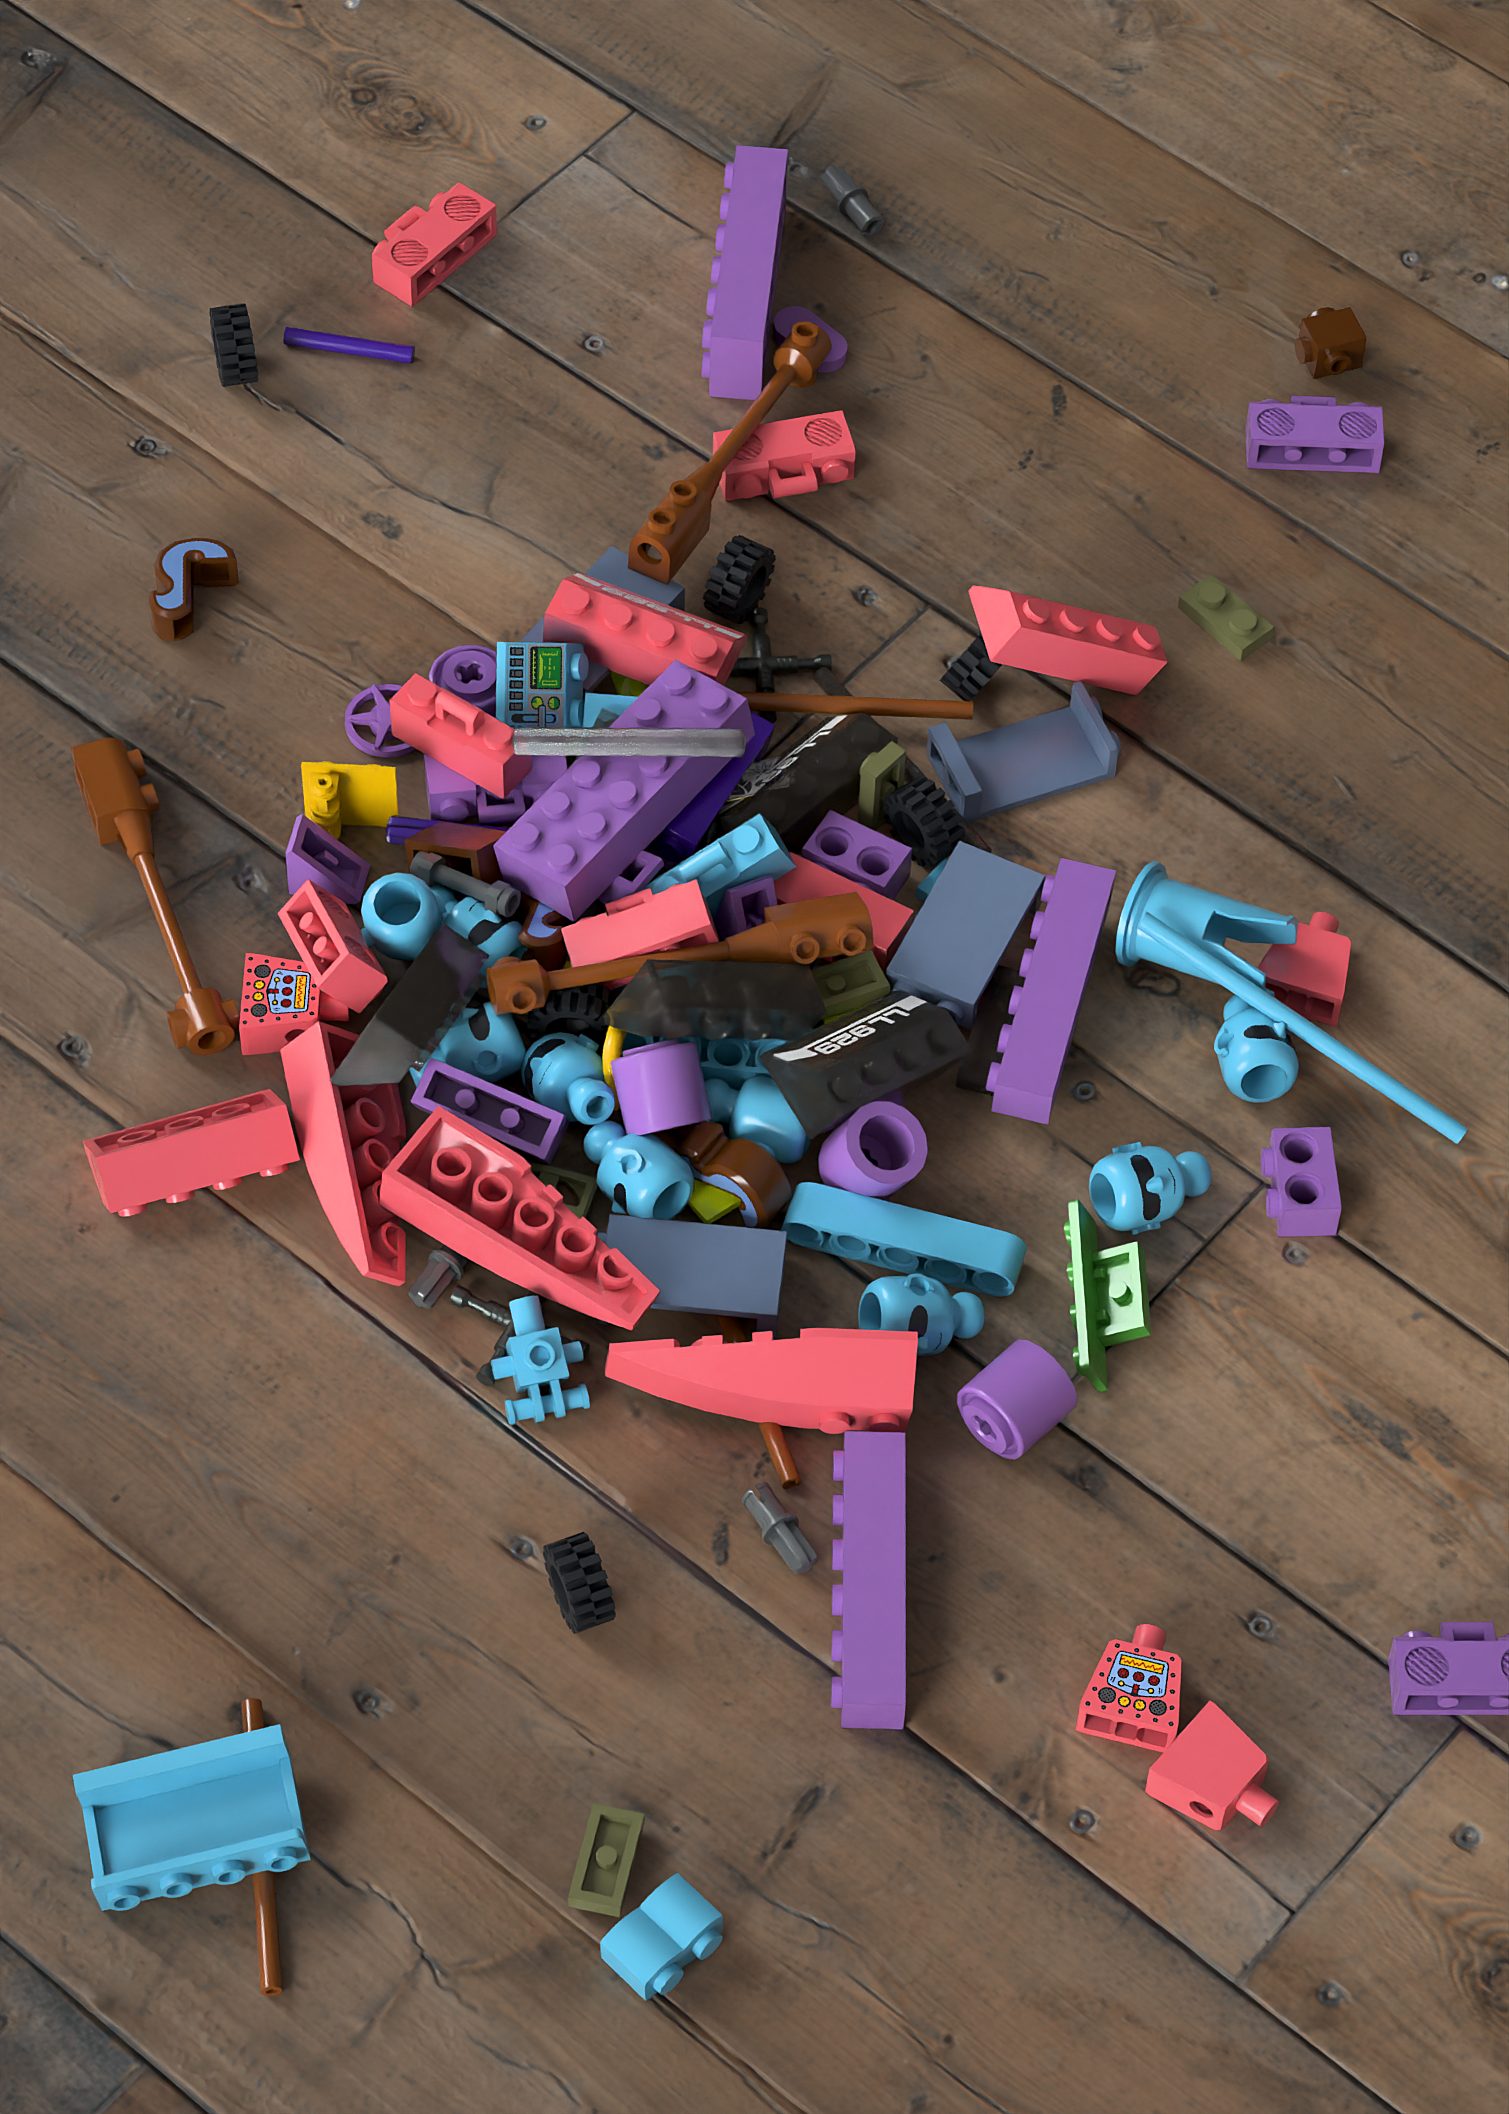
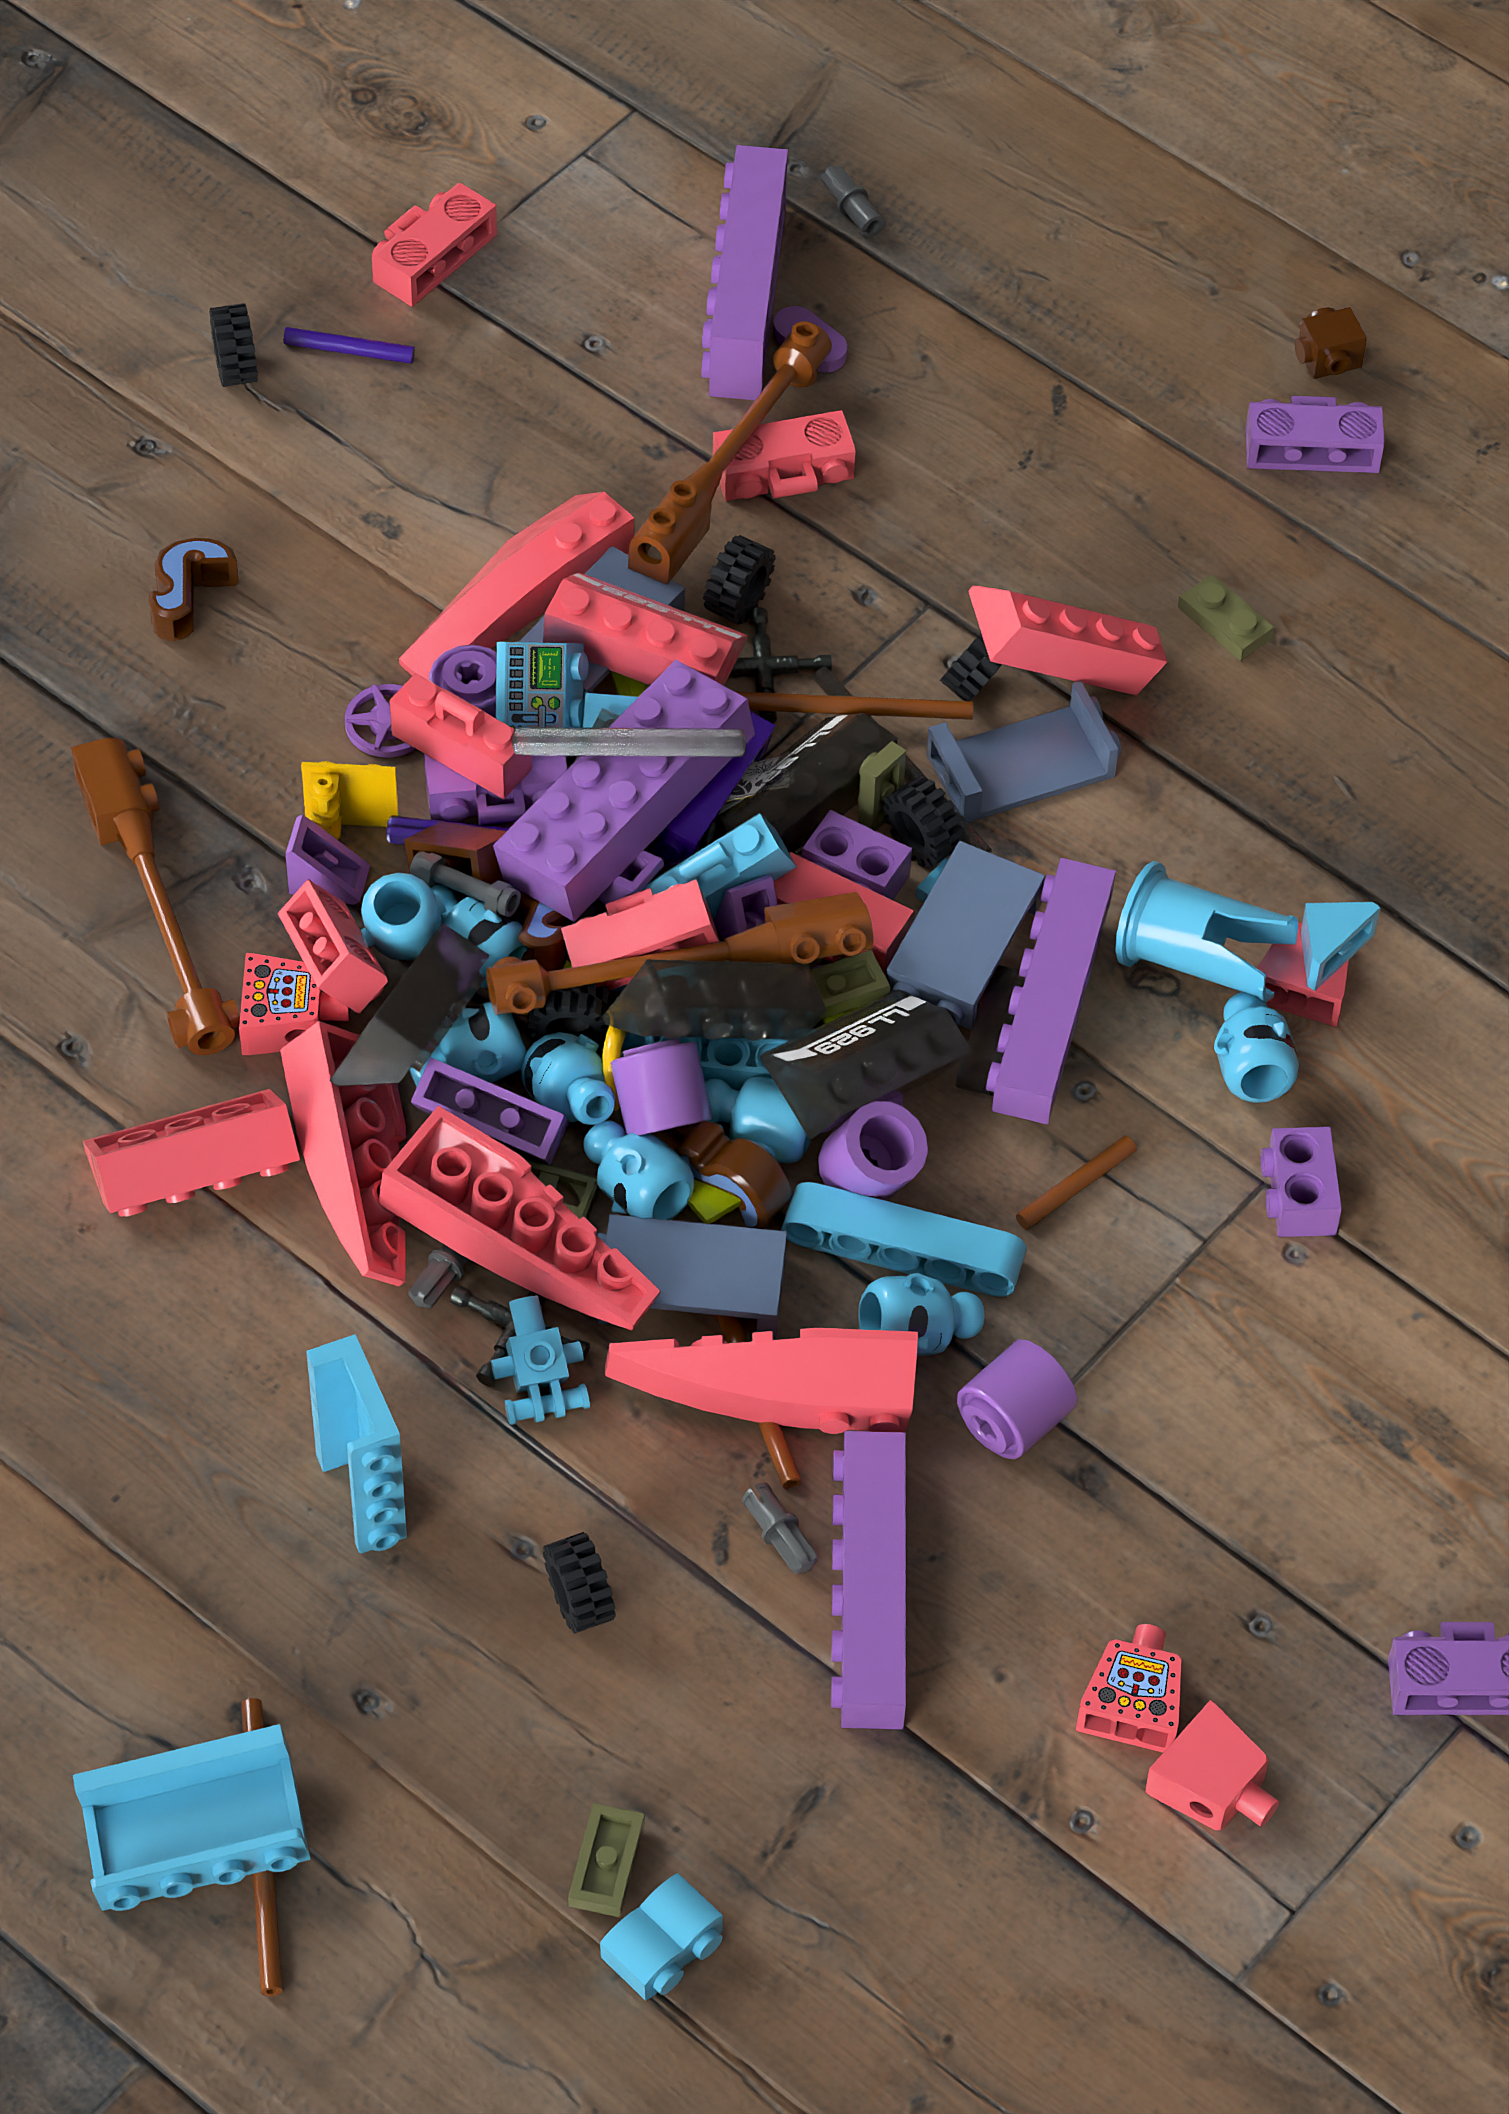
(358, 1430): none -> medium azure panel
(524, 577): none -> coral wedge
(1076, 1182): none -> dark orange bar
(1108, 1295): bright green bracket -> none
(1145, 1185): medium azure piece -> none
(1302, 1027): medium azure piece -> none
(1333, 935): none -> medium azure slope

